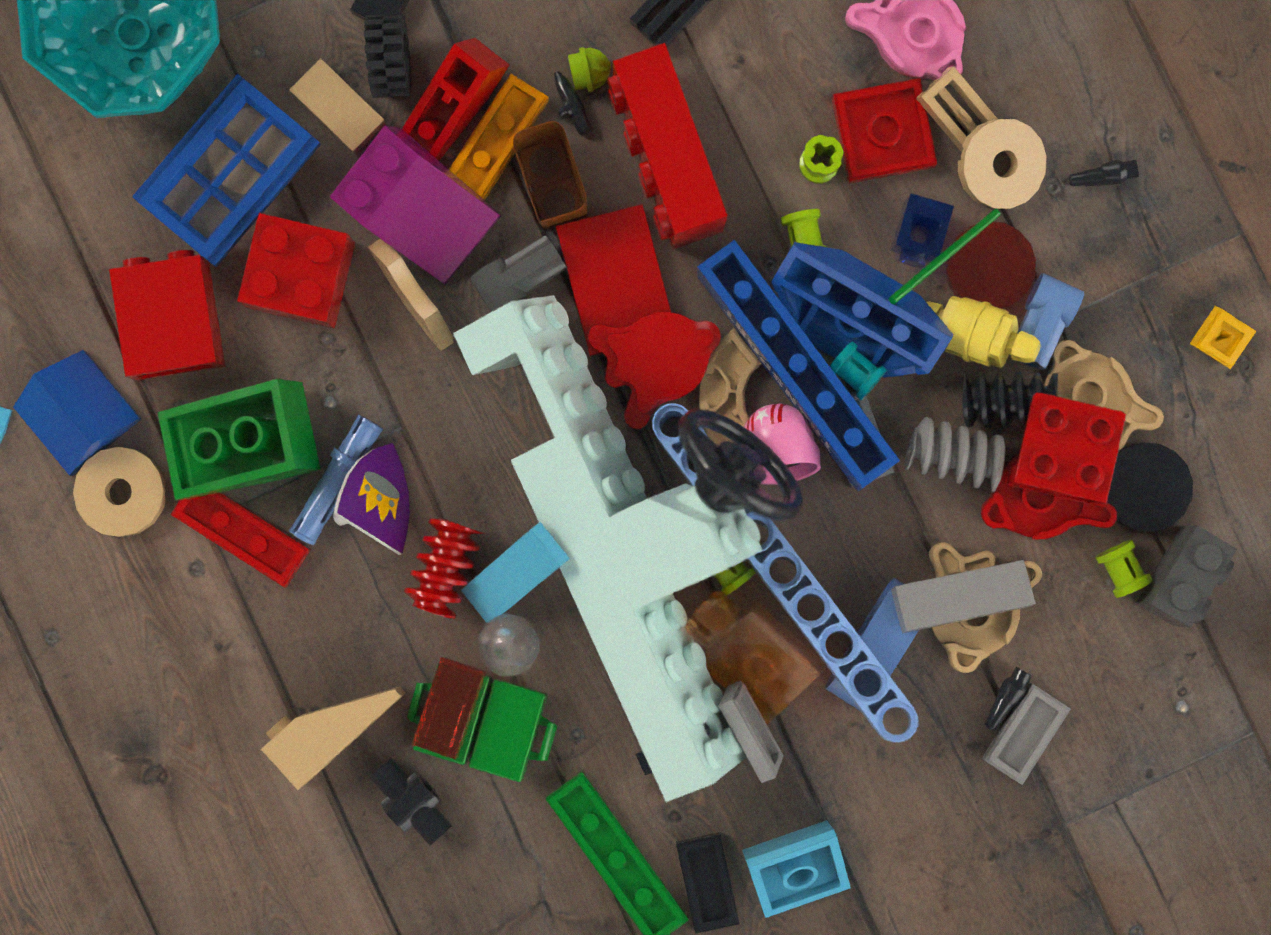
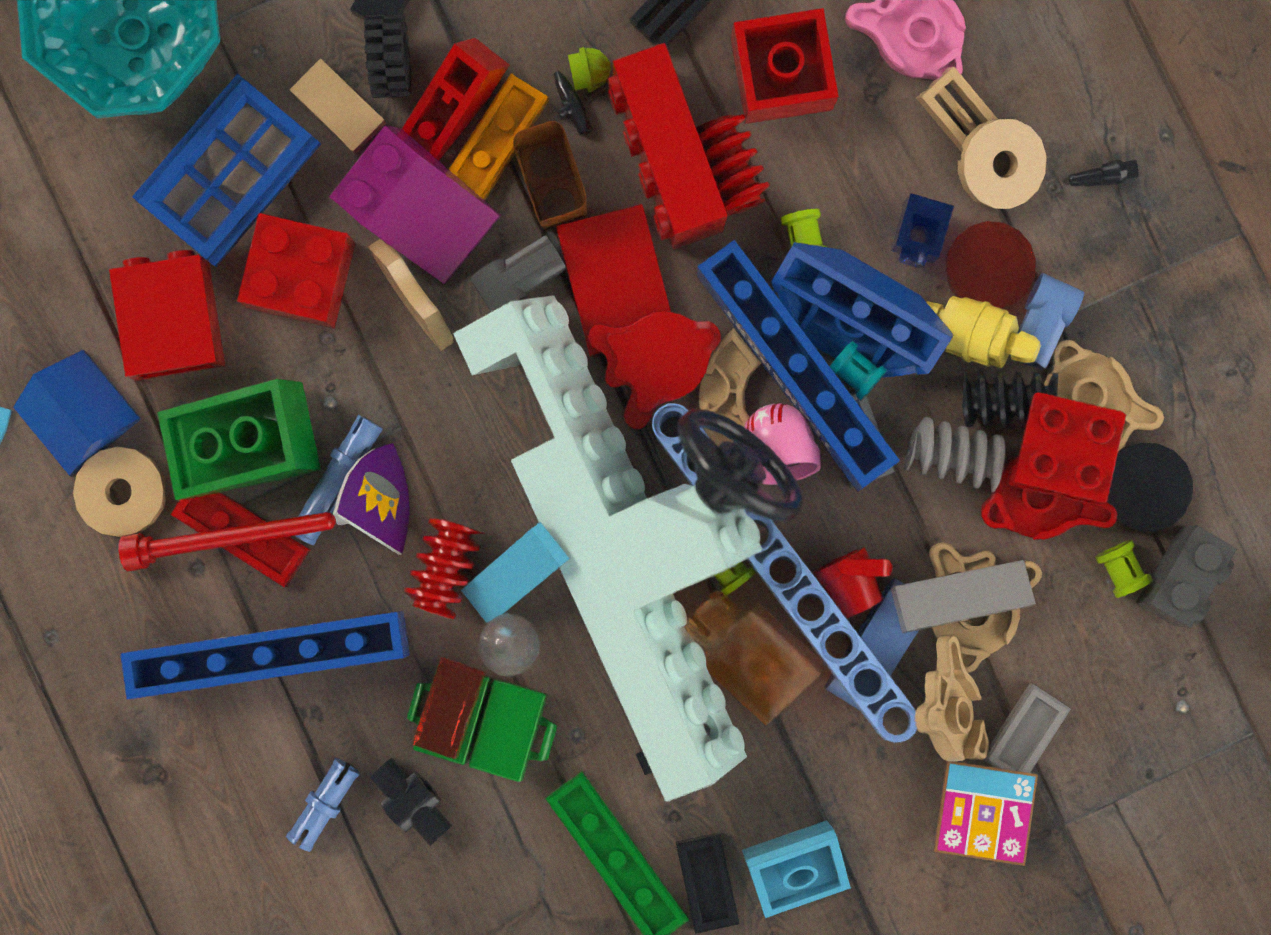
(139, 551): none -> red piece
(265, 654): none -> blue brick
(316, 738): tan slope -> none
(322, 804): none -> medium blue pin
(731, 163): none -> red piece
(751, 731): light grey tile -> none
(784, 66): none -> red brick
(821, 145): lime bush -> none
(852, 580): none -> red piece
(884, 131): red tile -> none
(944, 256): green axle -> none
(948, 707): none -> tan tile
(985, 813): none -> piece
(1009, 694): black piece -> none
(1222, 337): yellow tile -> none

